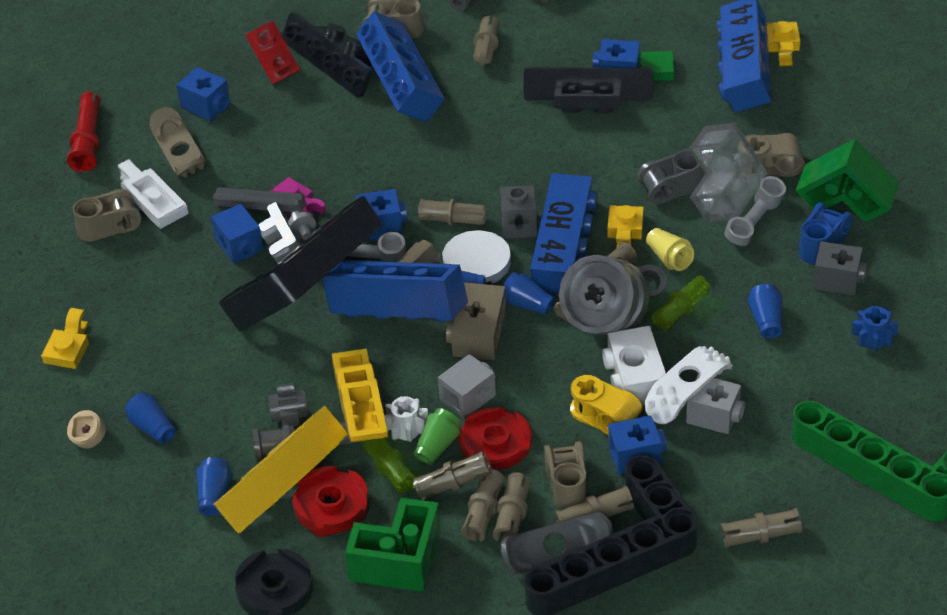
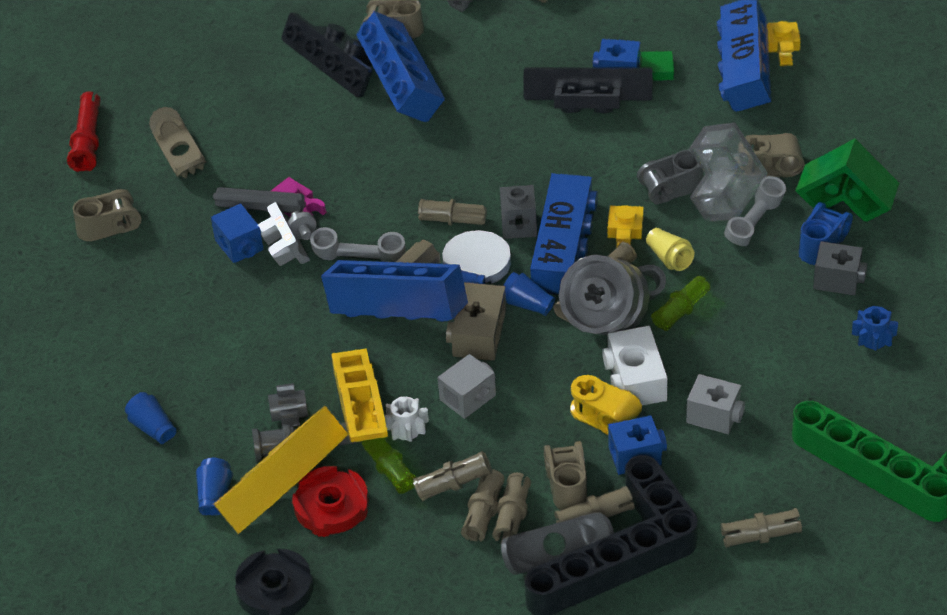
(68, 346): yellow plate -> none
(86, 429): tan tile -> none
(152, 195): white hinge -> none
(203, 93): blue brick -> none
(272, 52): red hips -> none
(302, 266): black beam -> none
(389, 211): blue brick -> none
(396, 554): green brick -> none
(437, 435): bright green cone -> none
(486, 41): dark tan axle -> none
(502, 447): red tile -> none
(672, 393): white piece -> none
(766, 308): blue cone -> none

